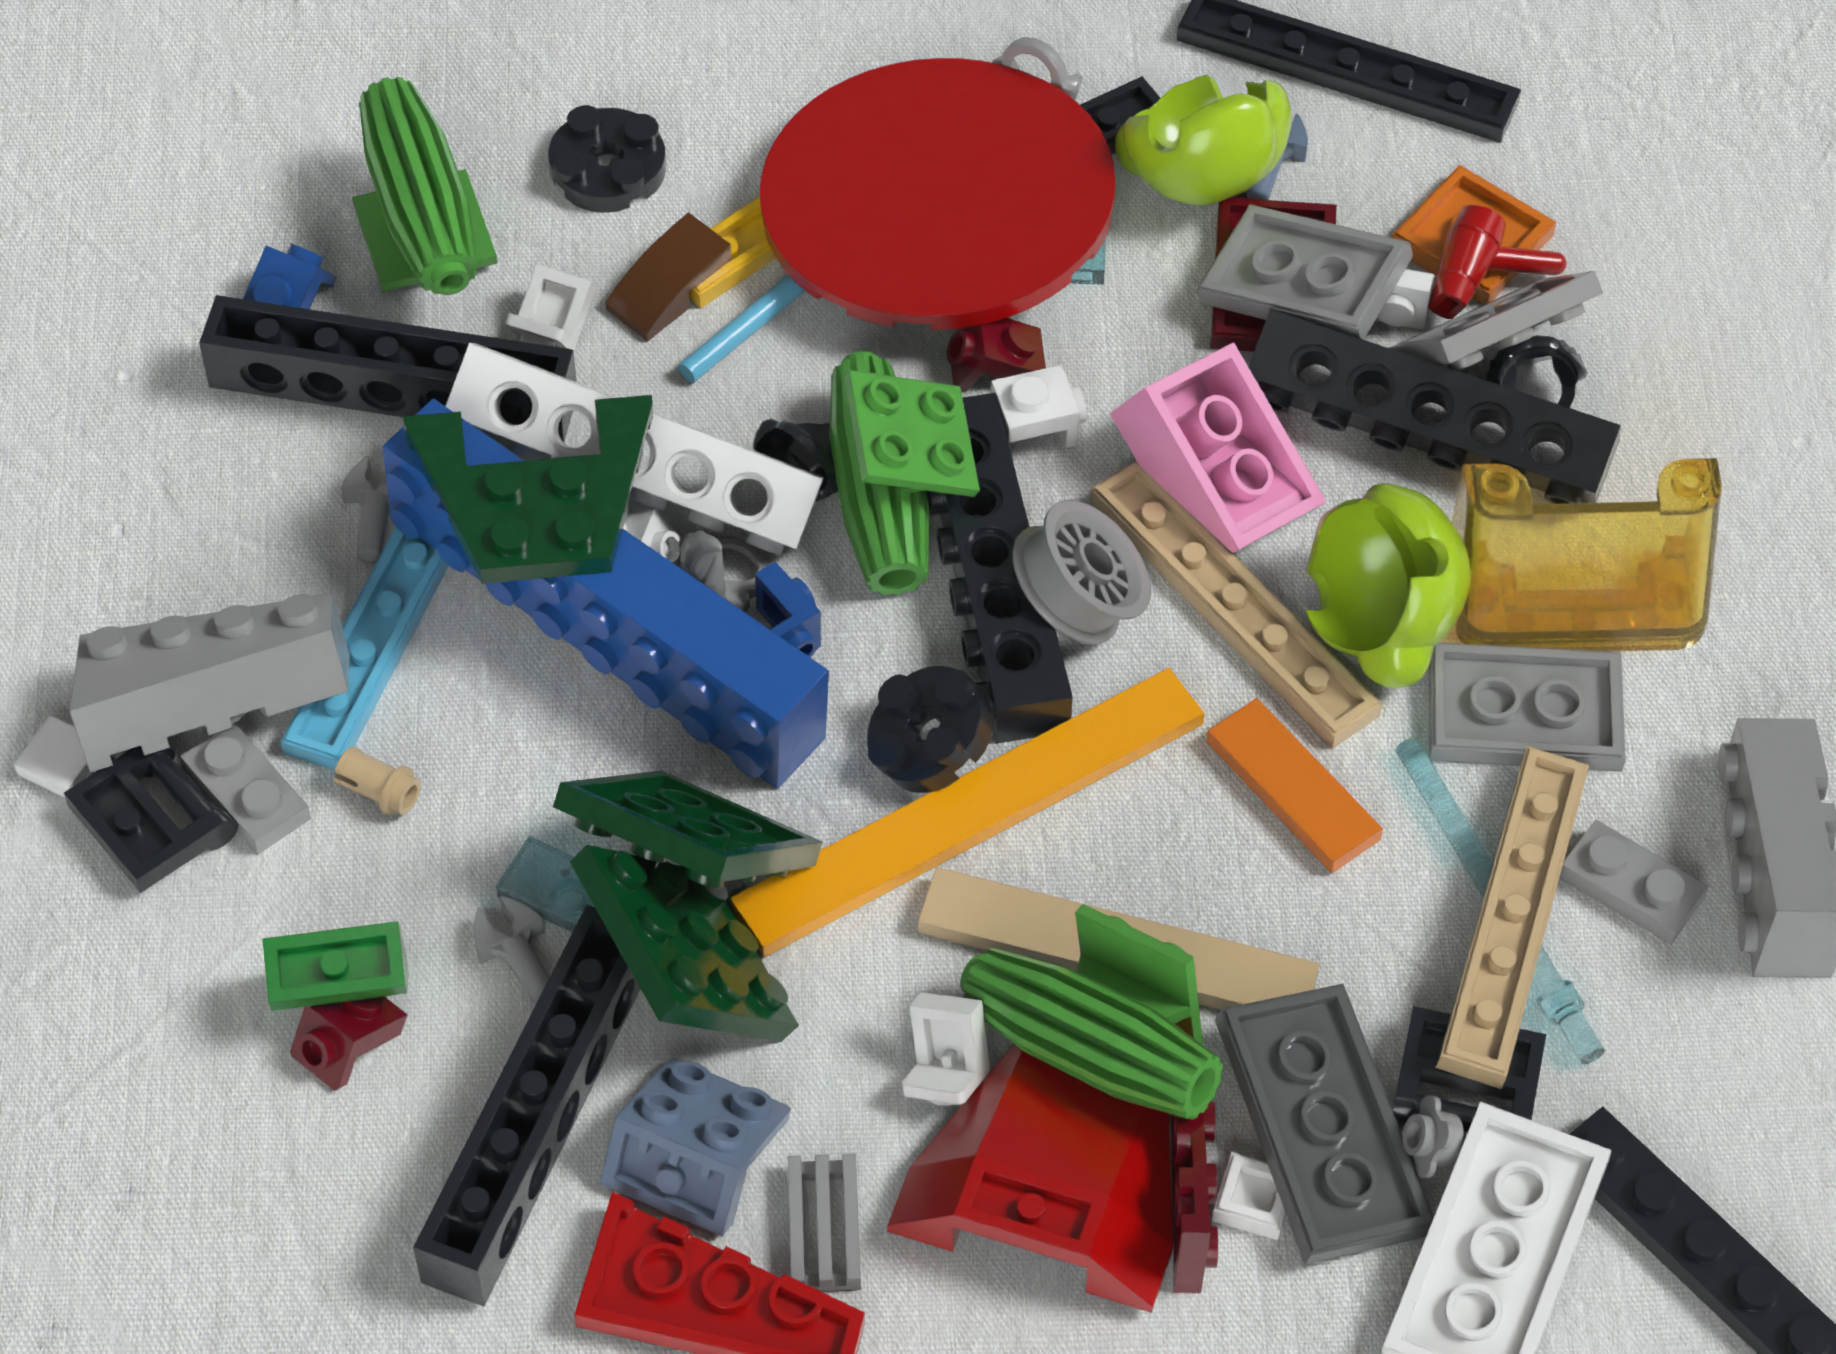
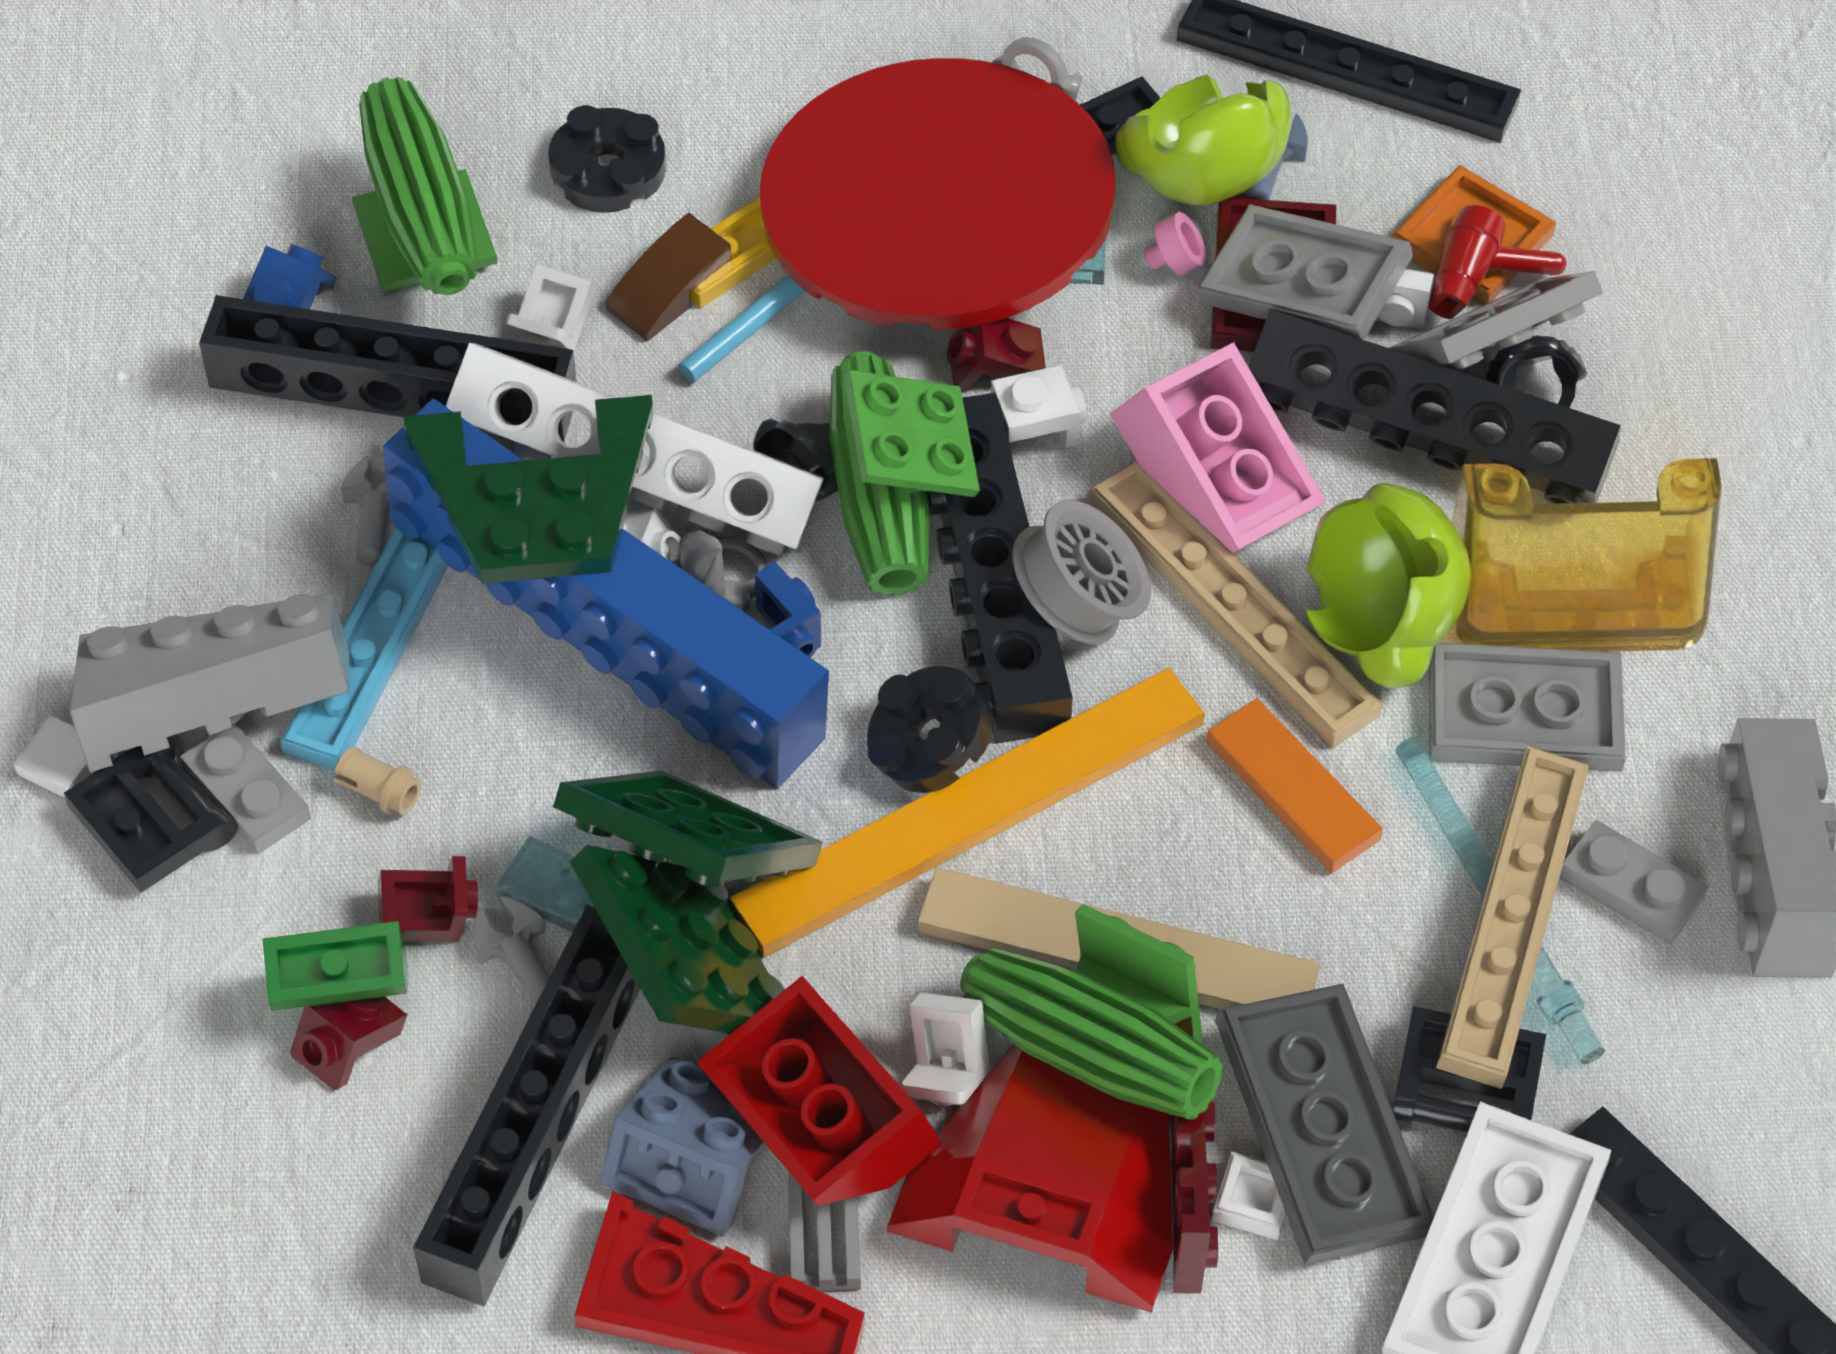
(428, 903): none -> dark red bracket
(819, 1098): none -> red slope
(1177, 245): none -> bright pink tile
(1433, 1137): light grey plate -> none

